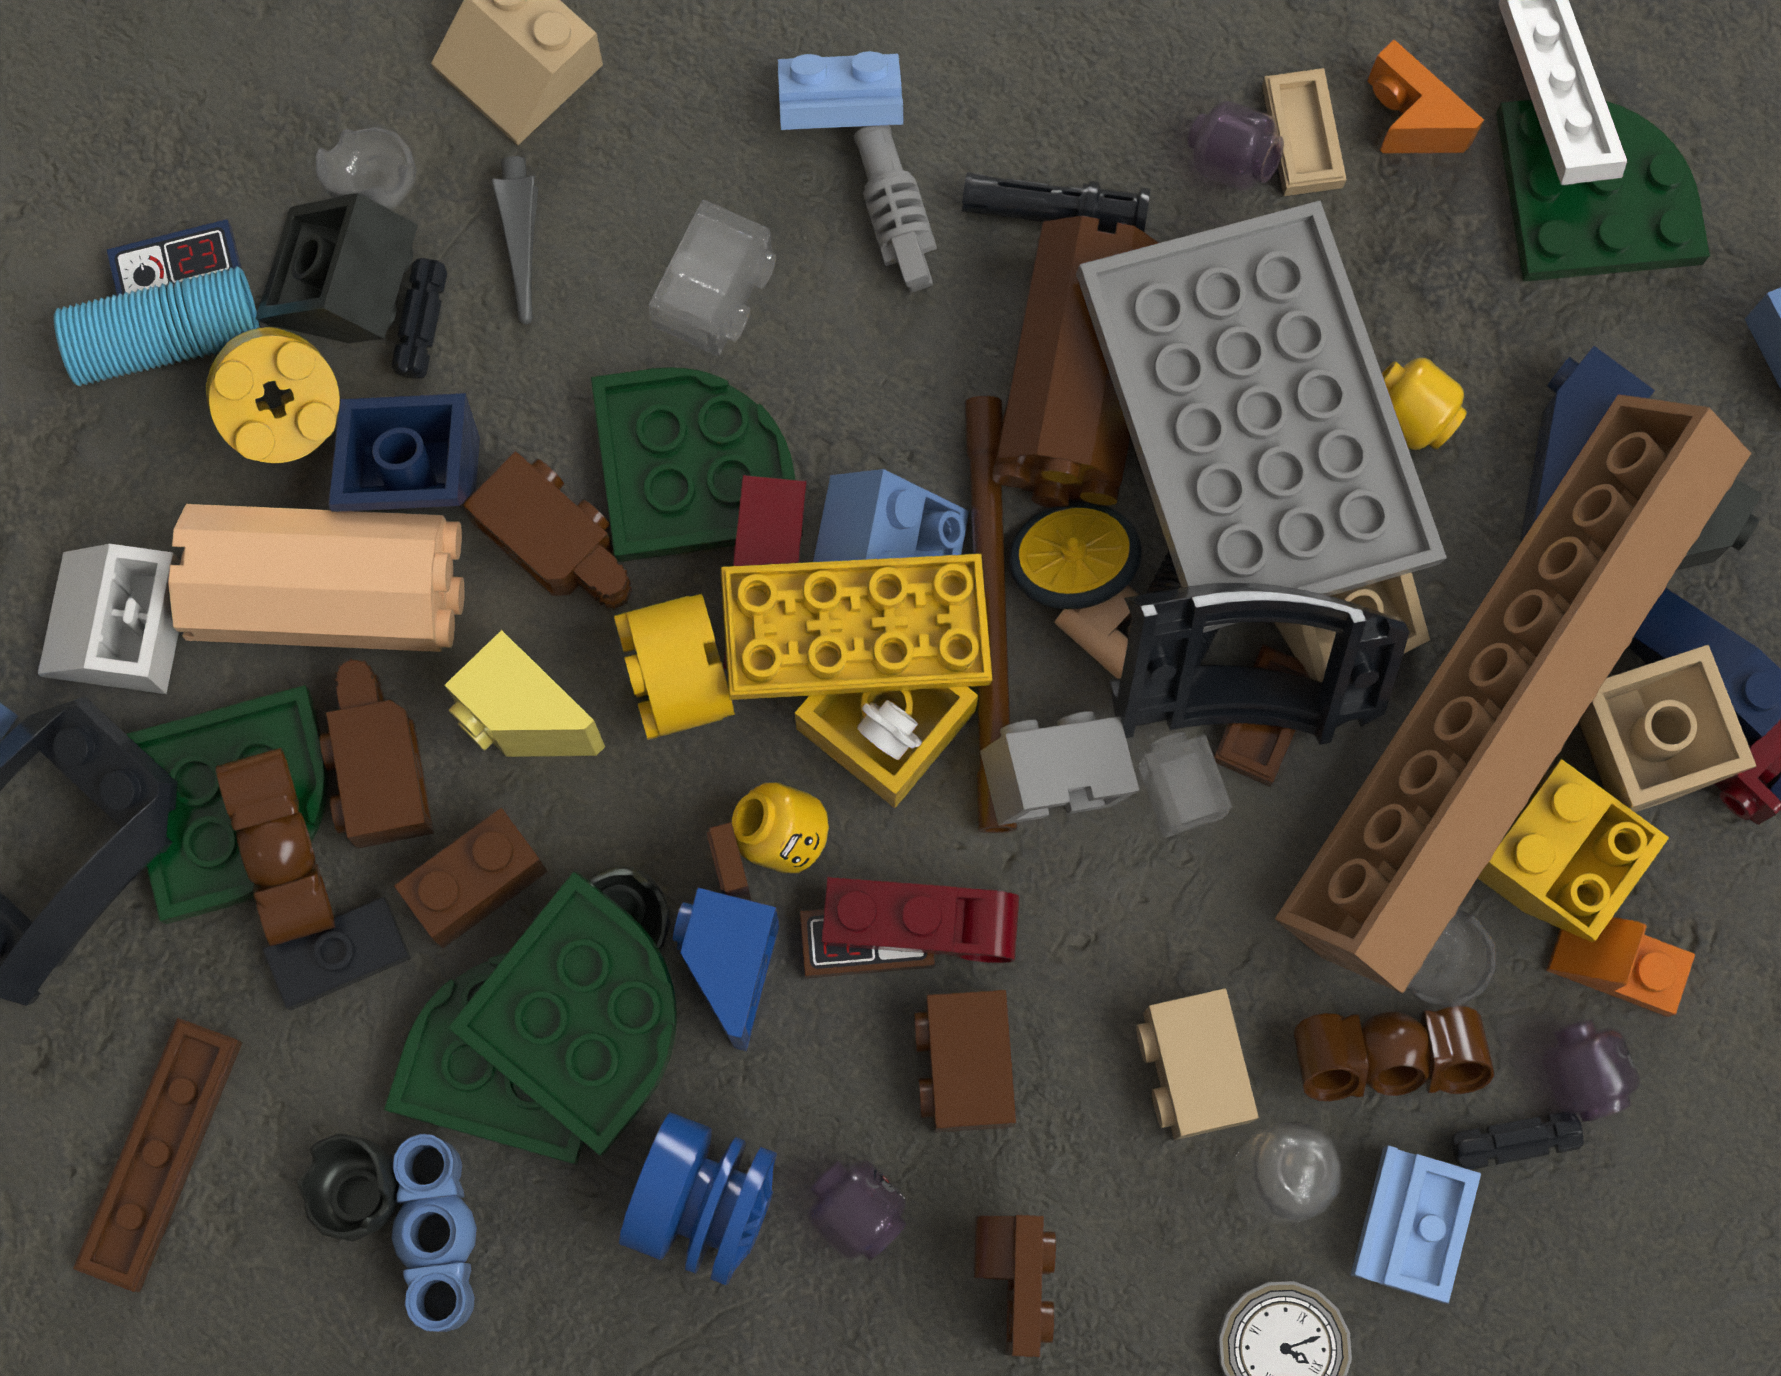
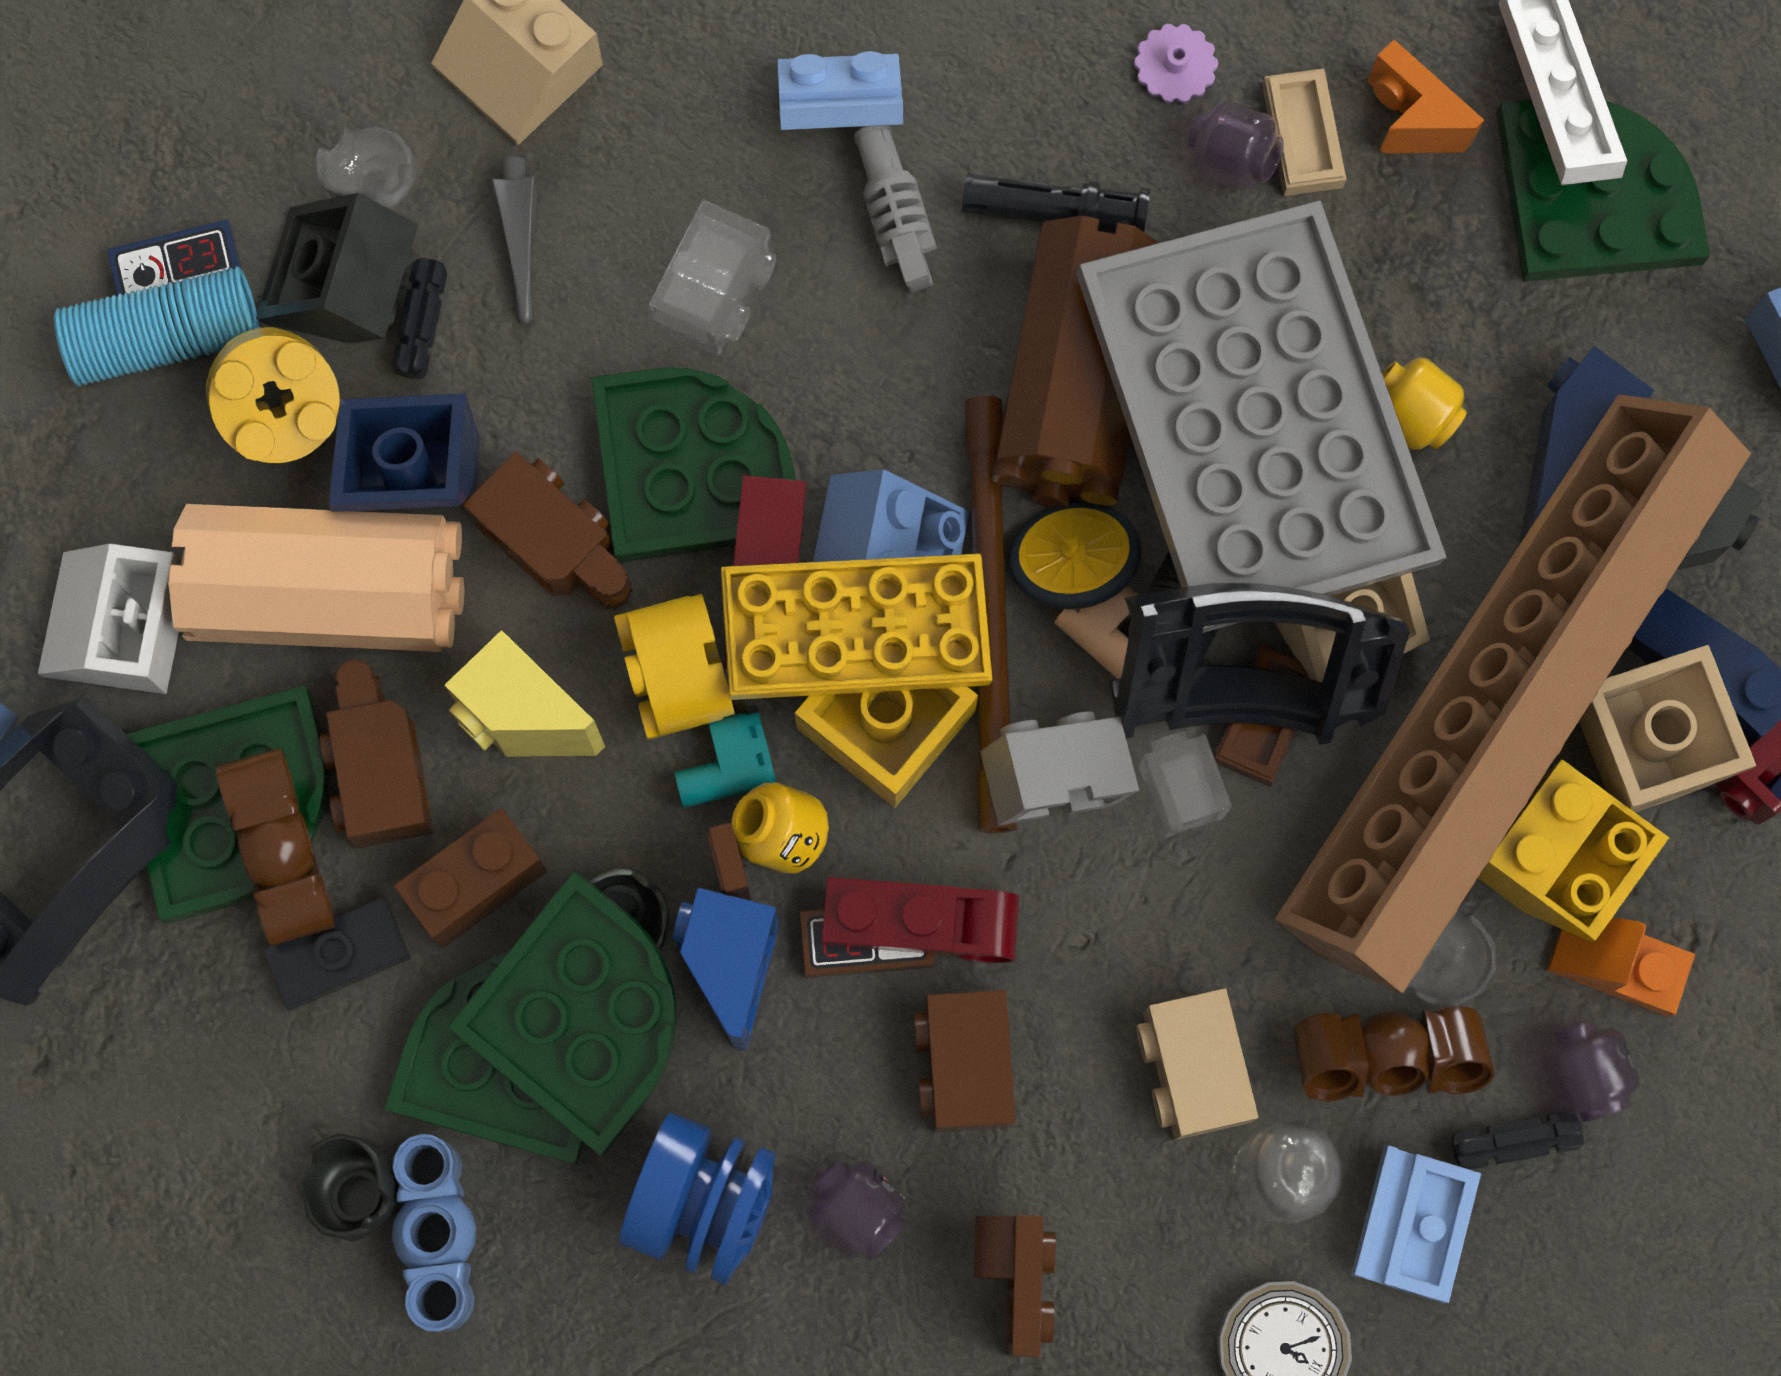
(157, 1156): reddish brown tile -> none
(740, 764): none -> teal piece
(889, 728): white plate -> none
(1176, 63): none -> lavender piece

